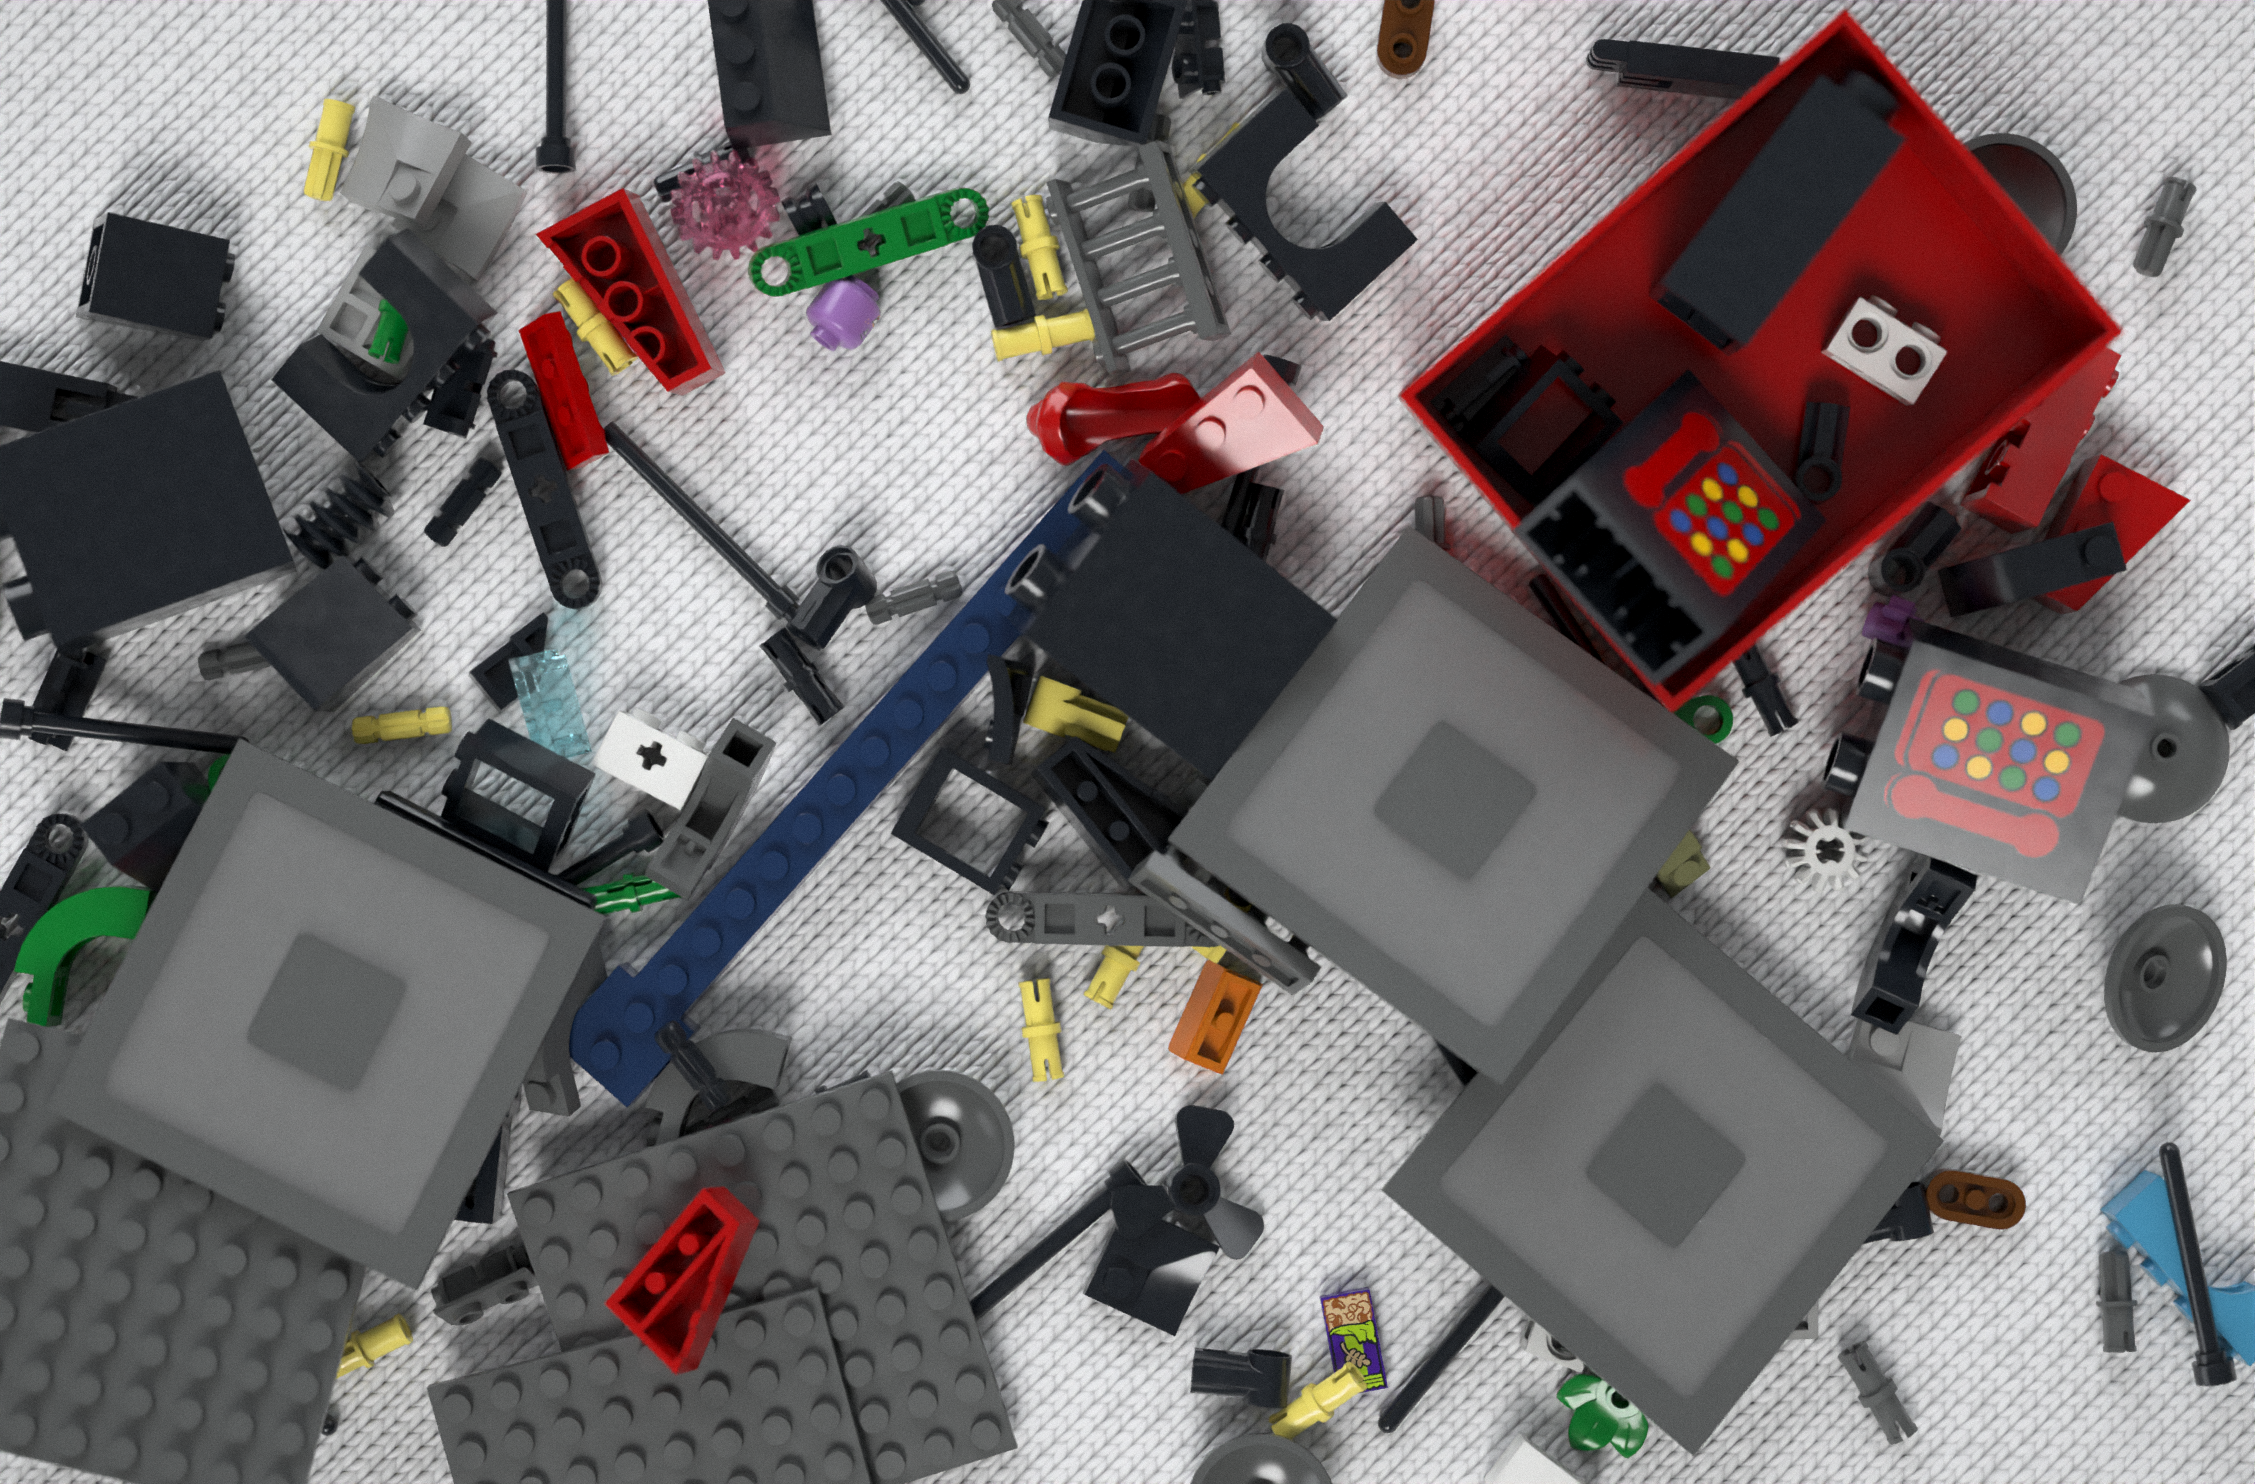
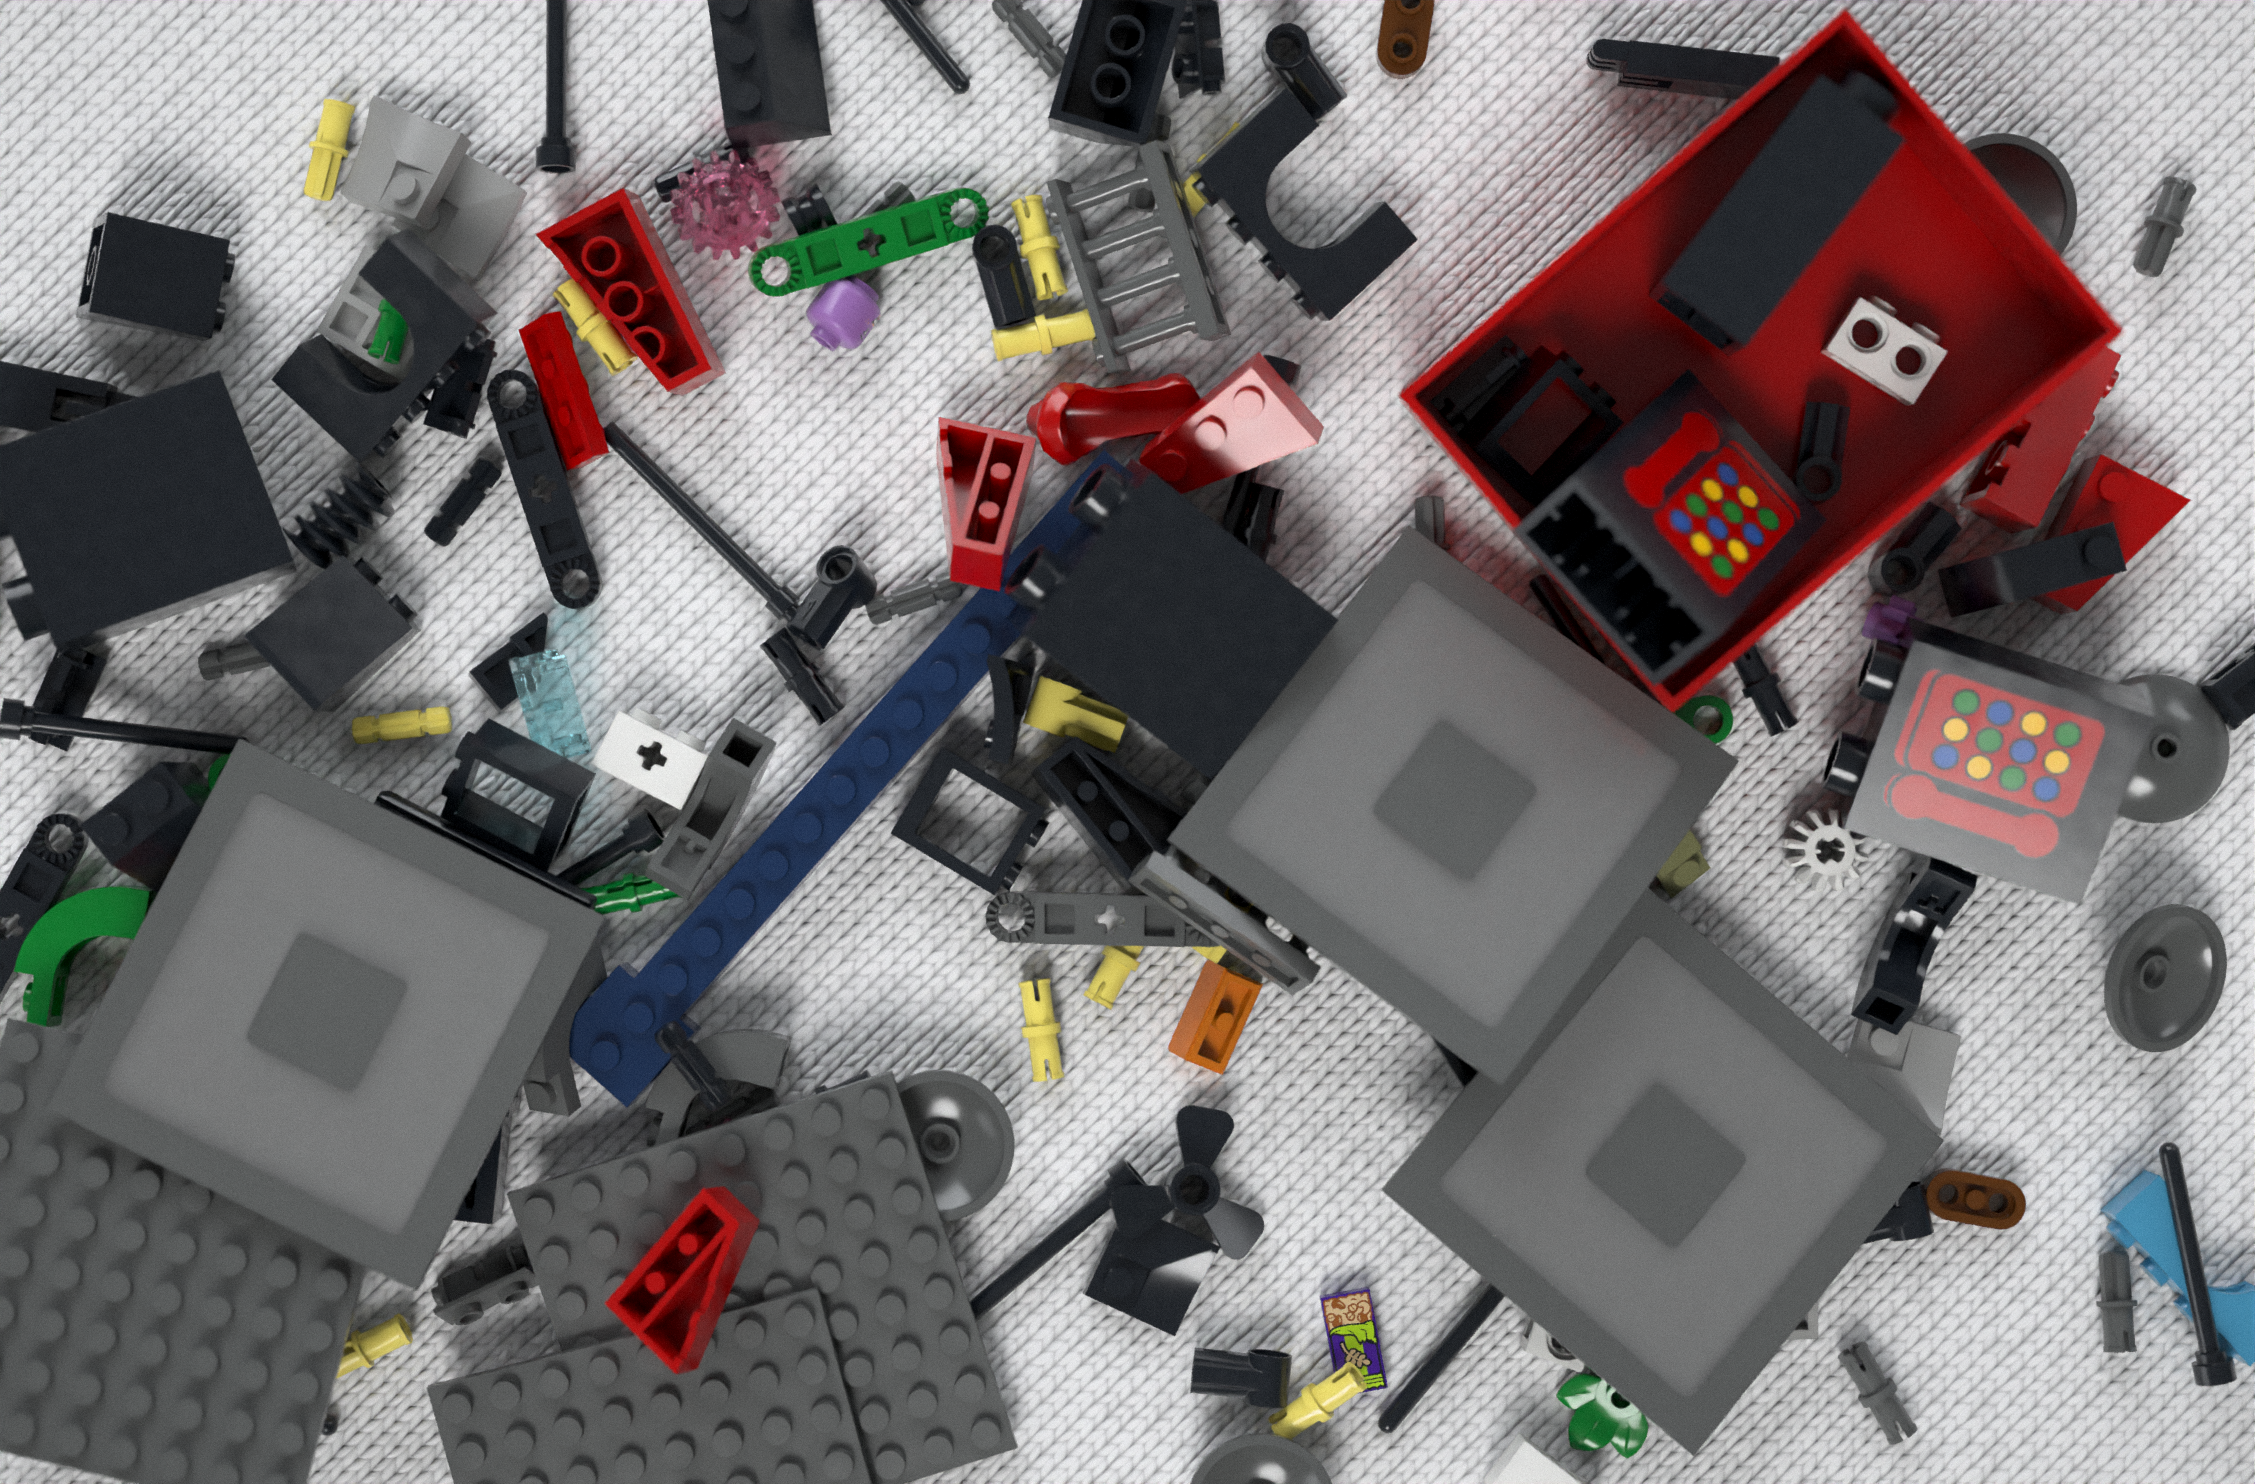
(982, 497): none -> red wedge

